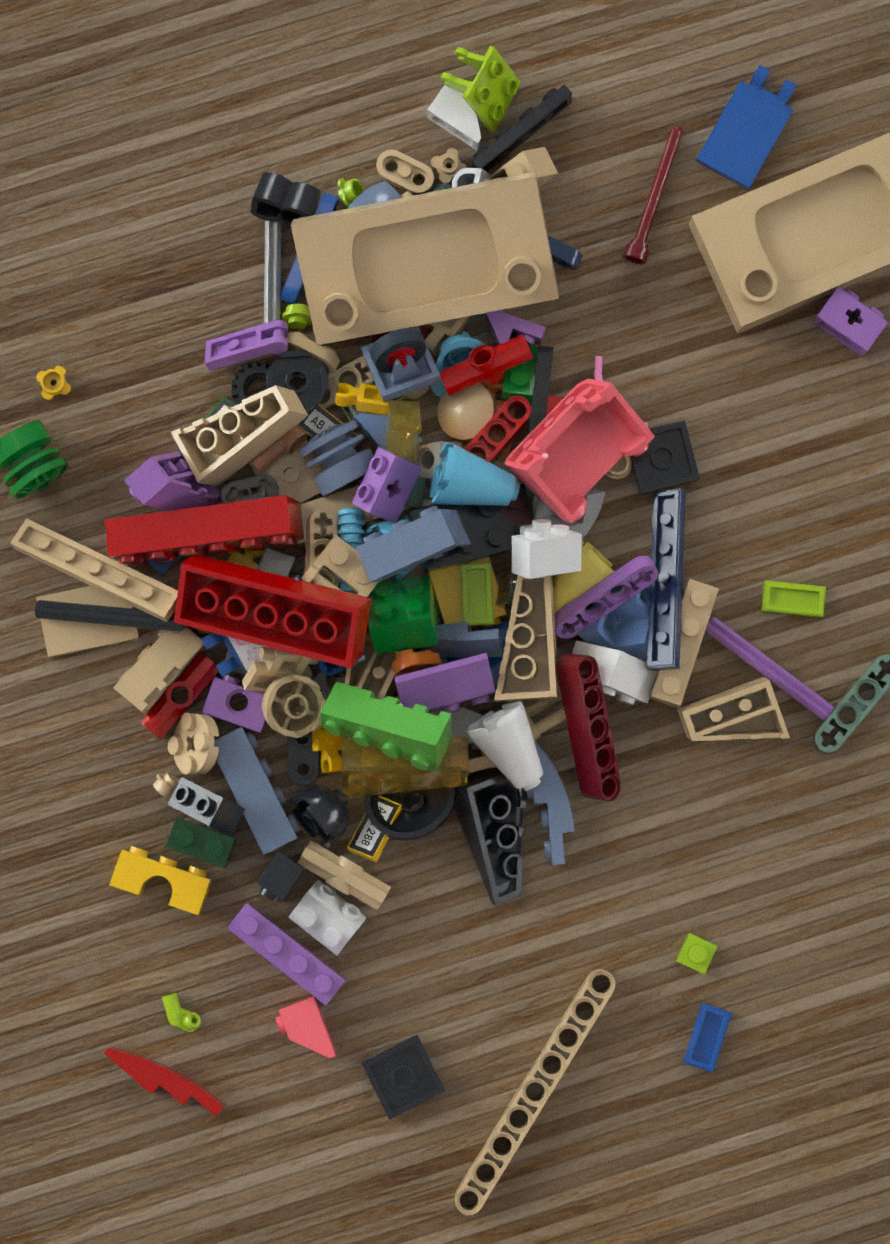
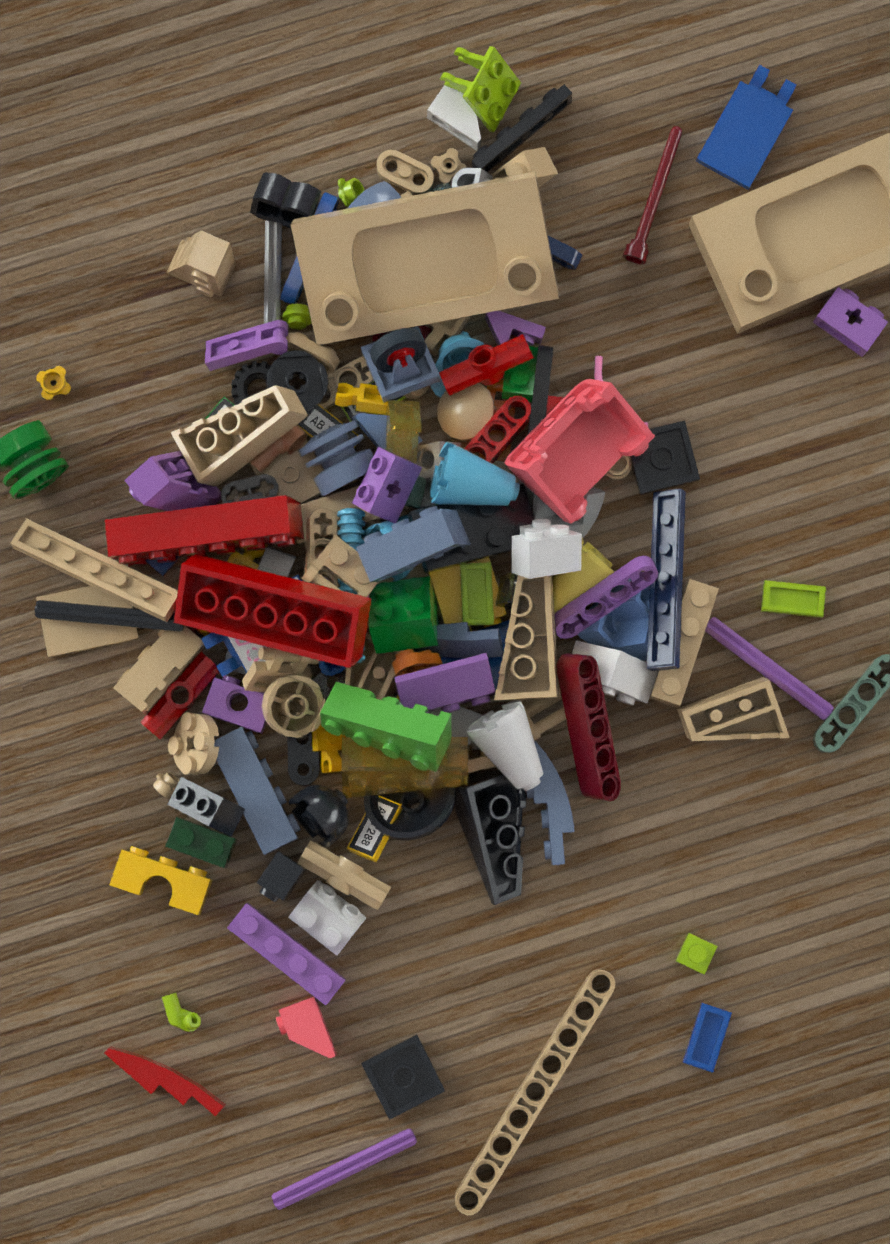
(204, 263): none -> tan wedge
(344, 1169): none -> medium lavender axle

